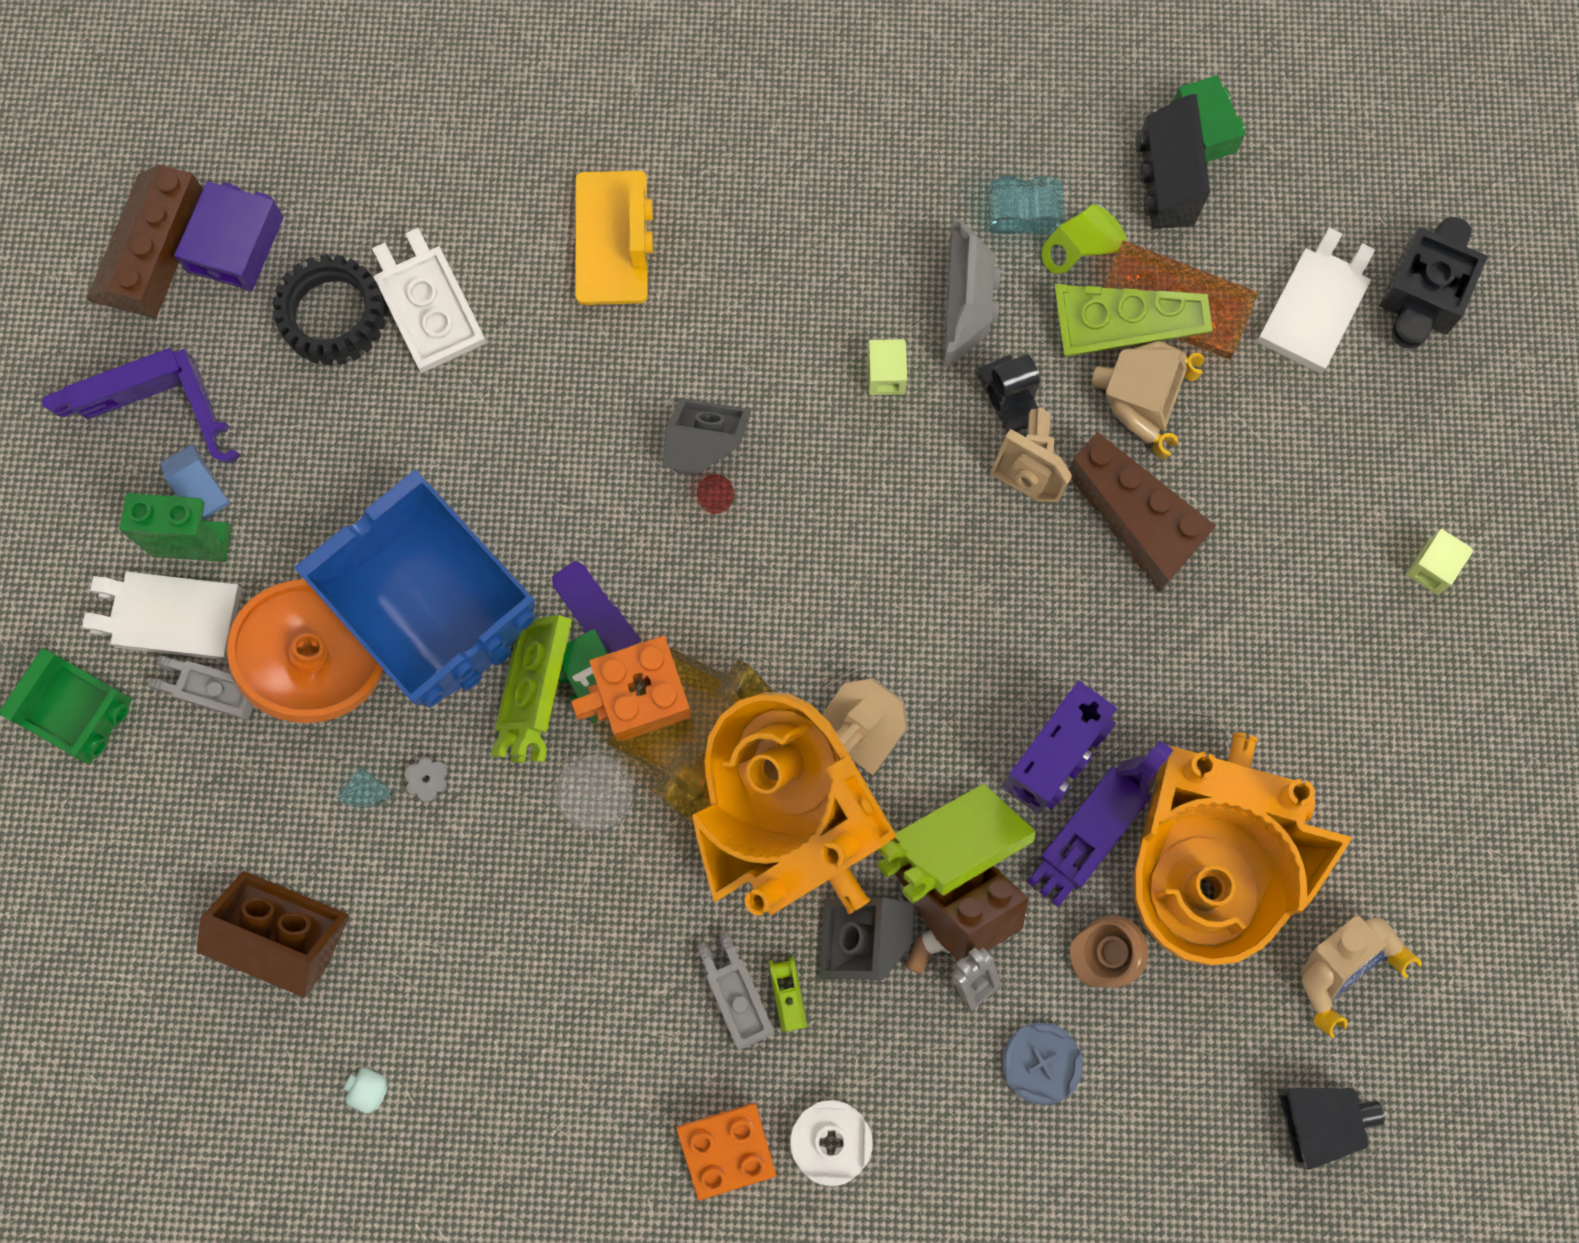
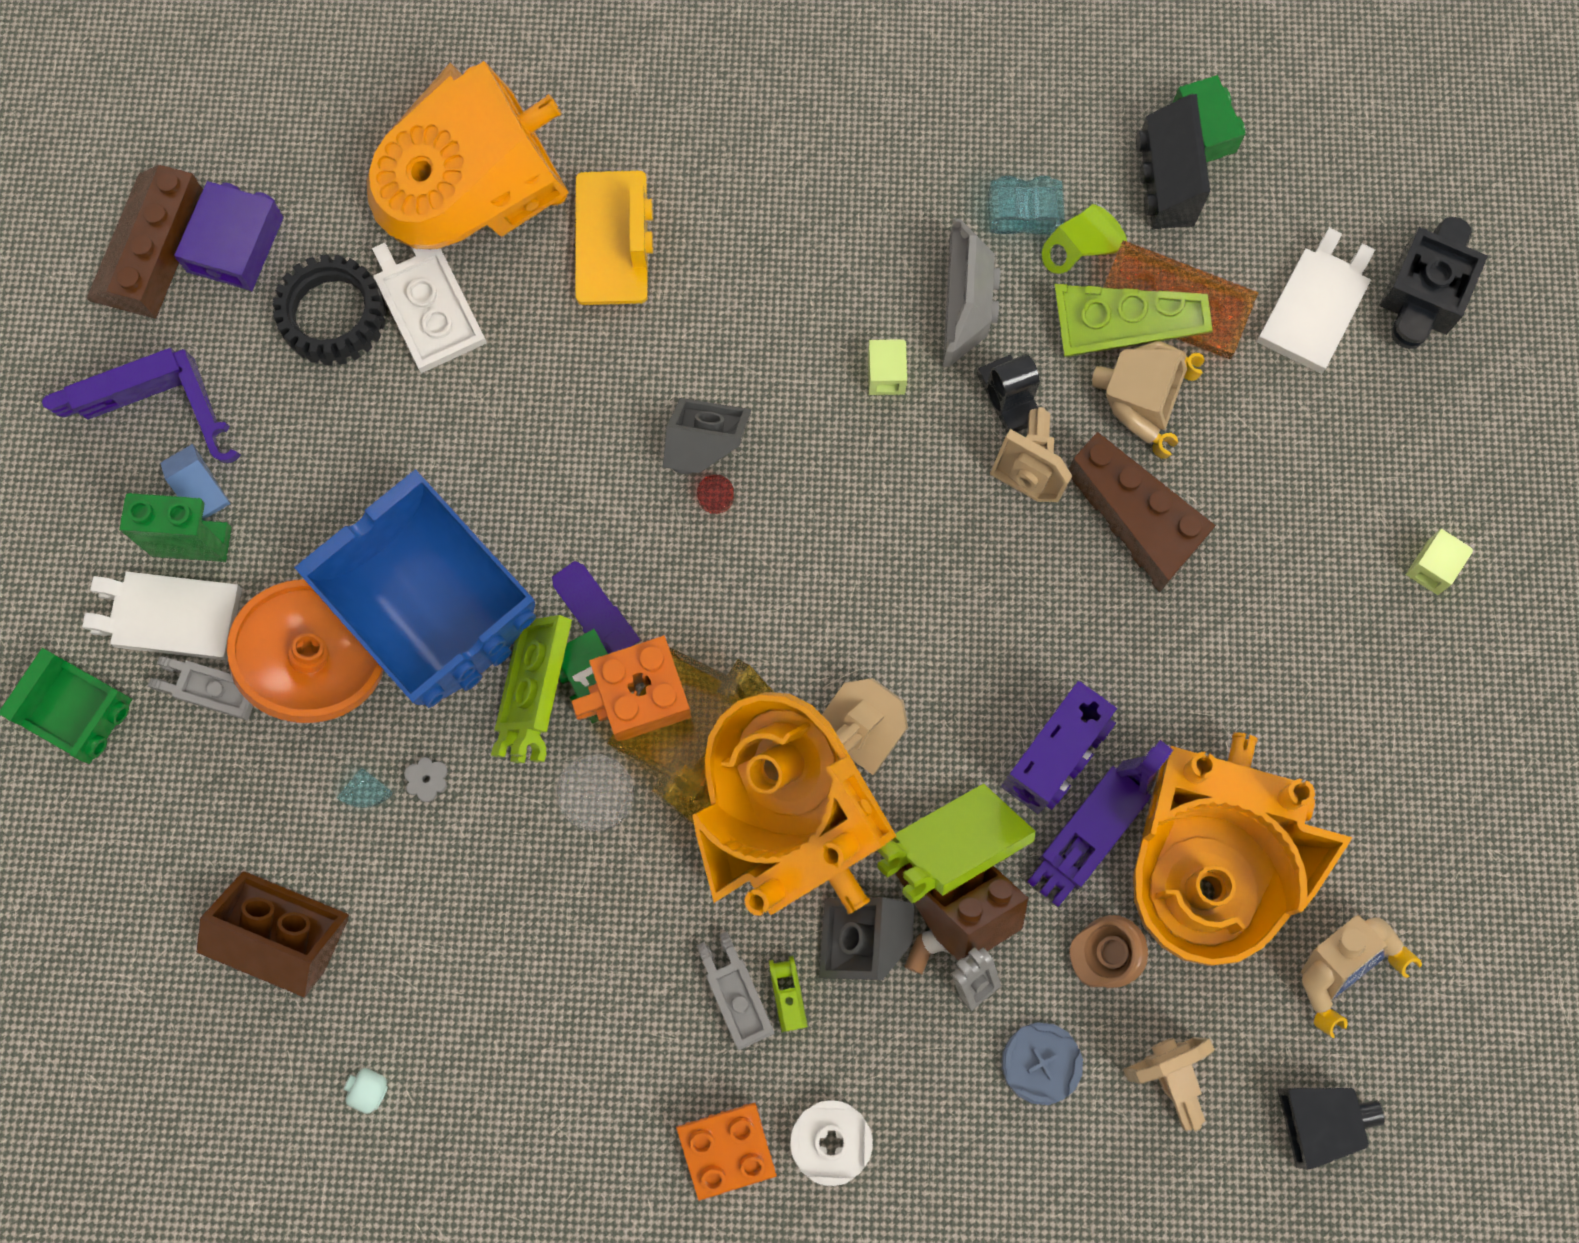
(463, 162): none -> light orange animal
(1174, 1069): none -> tan piece

